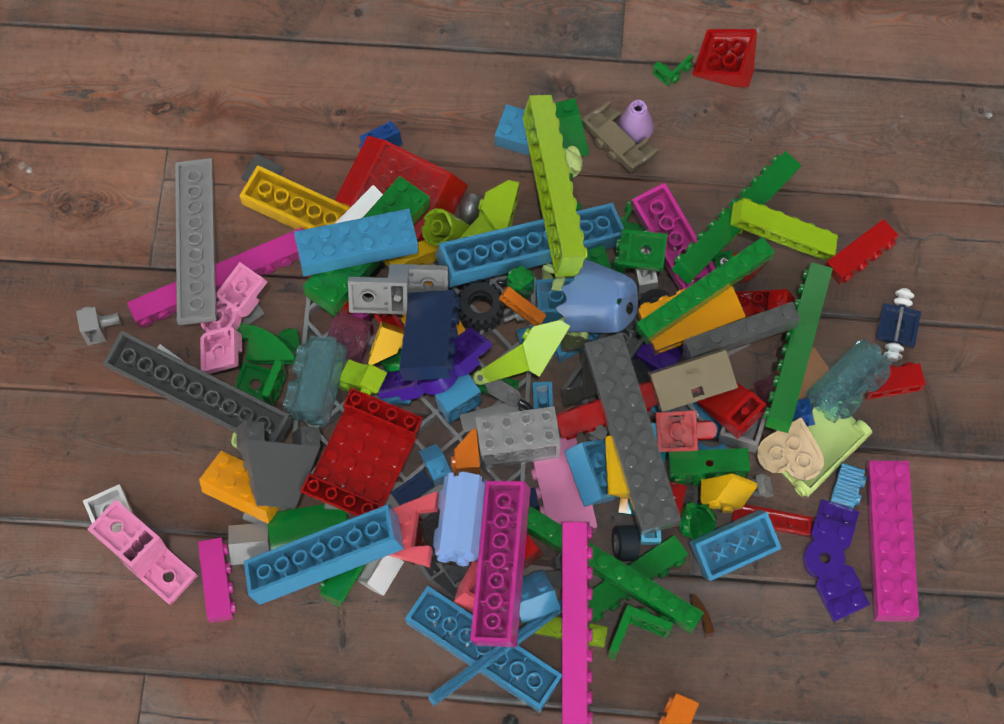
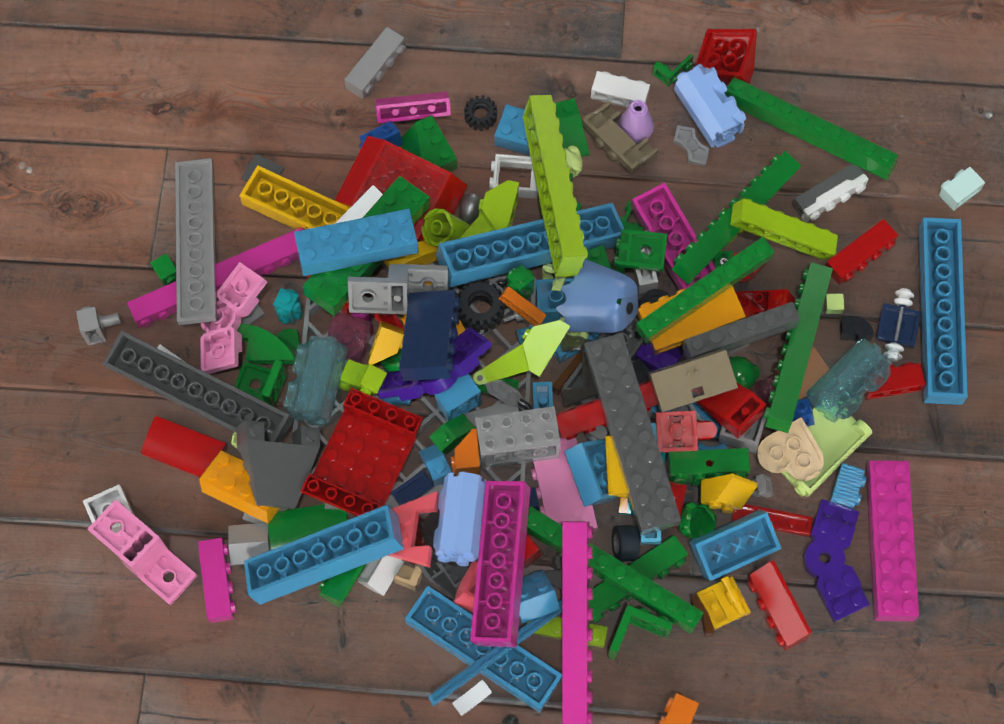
(164, 269): none -> green brick
(180, 447): none -> red slope
(288, 306): none -> teal brick
(375, 63): none -> light grey brick
(409, 577): none -> tan panel
(412, 107): none -> dark pink brick
(429, 143): none -> green wedge
(452, 433): none -> green slope
(472, 697): none -> white sticker
(477, 104): none -> black tyre
(514, 162): none -> white window
(560, 382): none -> reddish brown tile
(618, 89): none -> white brick
(695, 151): none -> light grey tile
(708, 106): none -> light blue brick
(724, 602): none -> yellow plate
(744, 371): none -> green brick
(779, 606): none -> slope
(812, 129): none -> green brick
(830, 192): none -> piece
(834, 304): none -> yellowish green piece
(855, 328): none -> black brick
(942, 311): none -> dark azure brick
(961, 188): none -> light aqua brick

